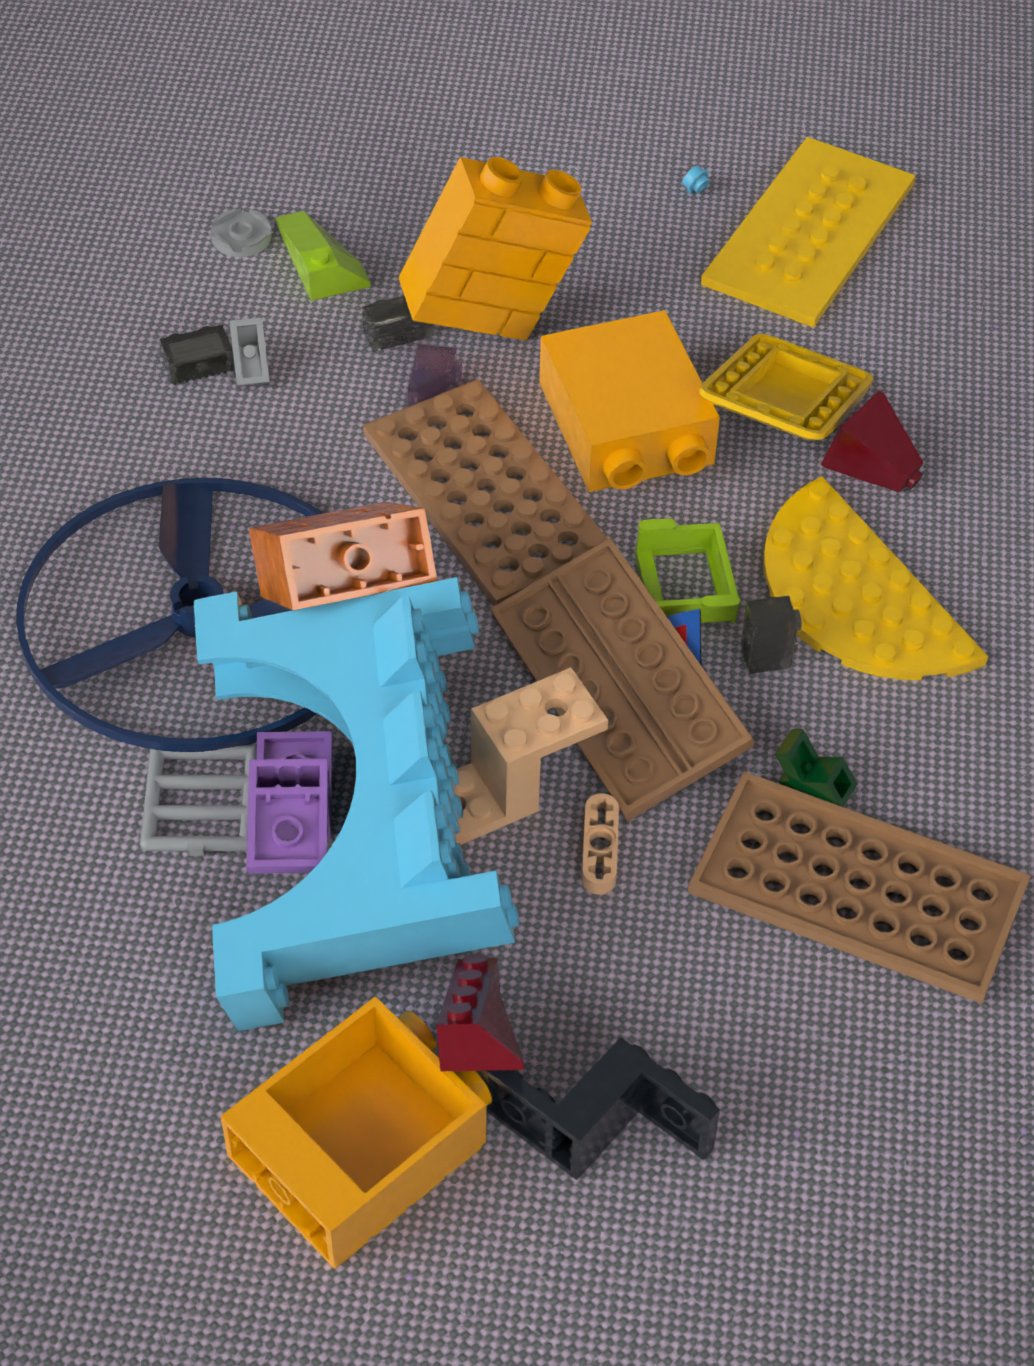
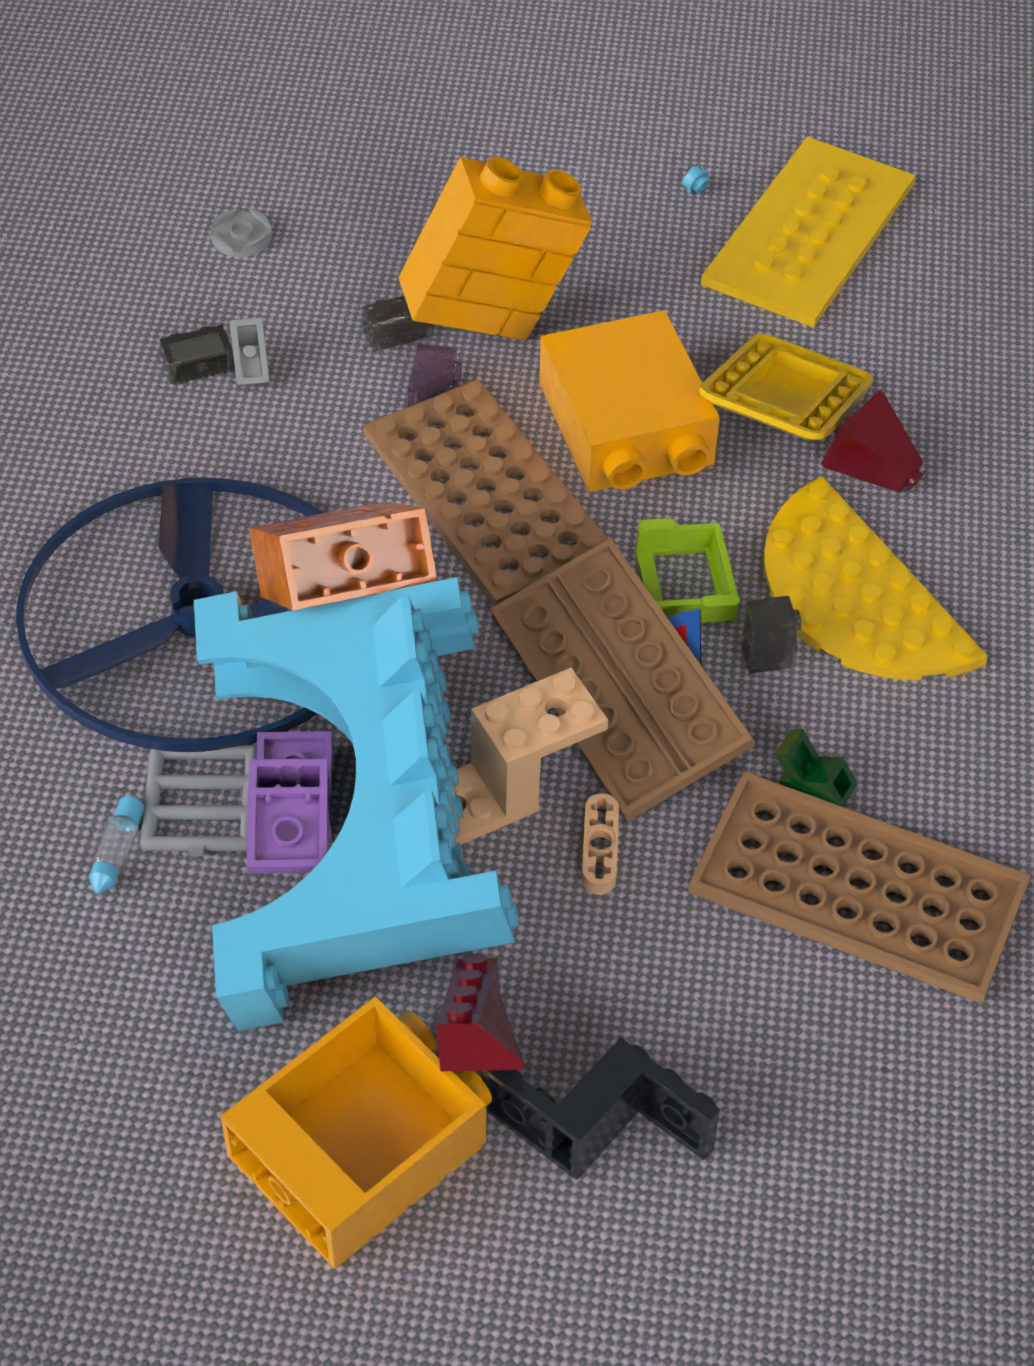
(116, 843): none -> piece
(319, 258): lime wedge -> none

